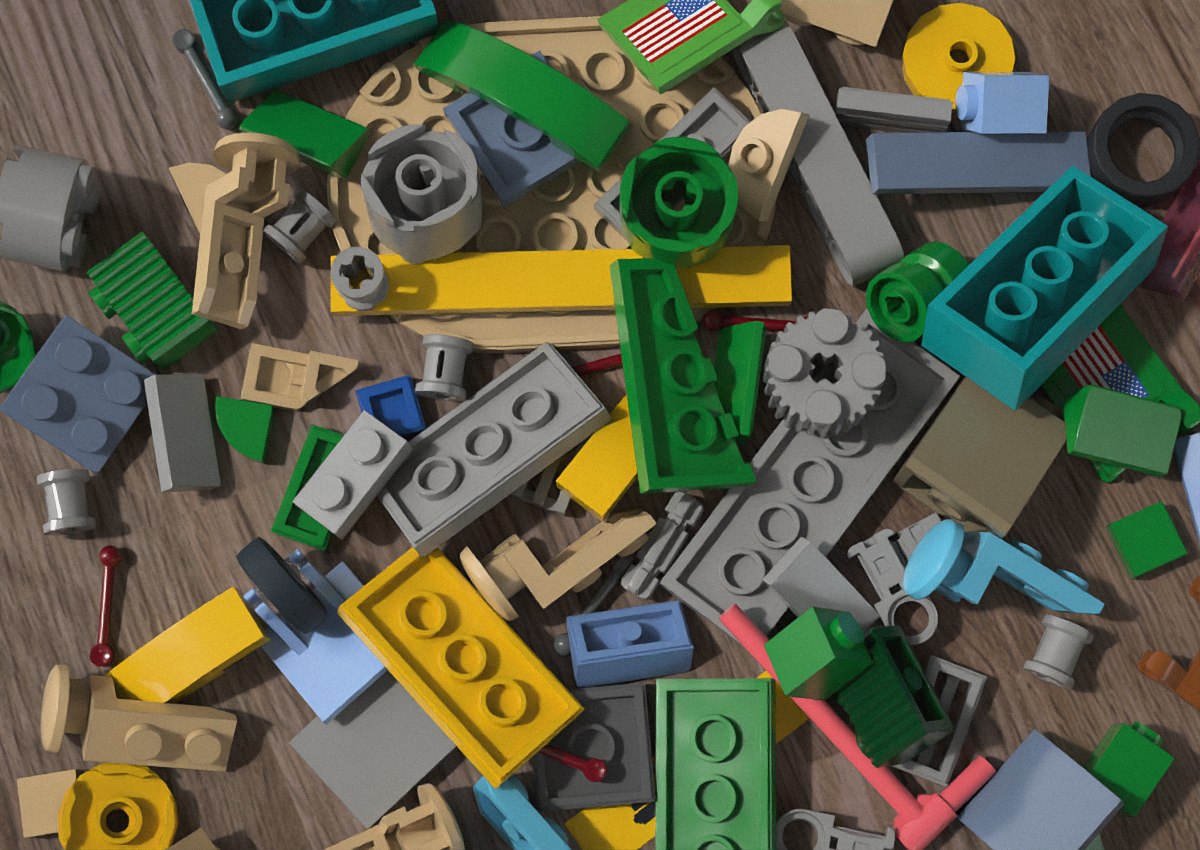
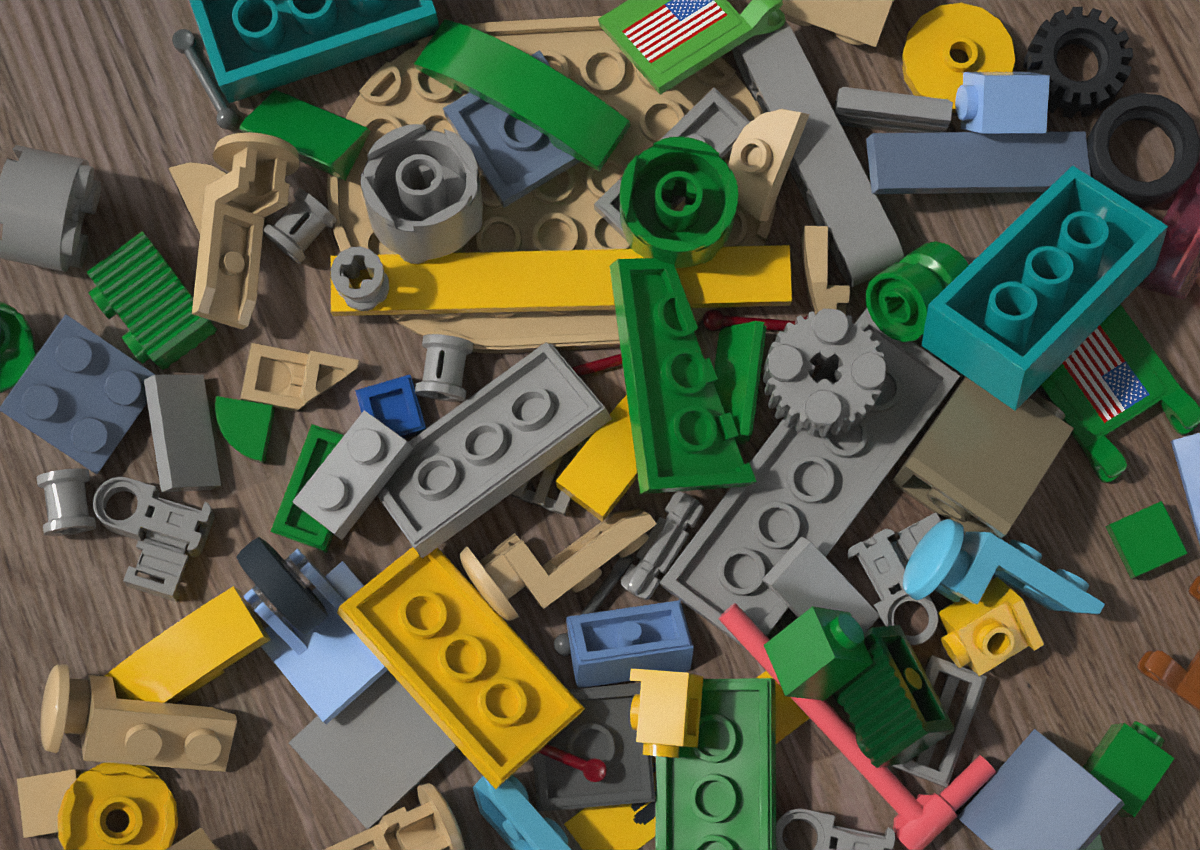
(102, 653): dark red hinge -> none
(168, 530): none -> light grey piece
(666, 711): none -> yellow brick
(815, 270): none -> tan slope
(990, 630): none -> yellow brick
(1058, 652): light grey bush -> none
(1096, 36): none -> black tyre
(1121, 429): green slope -> none

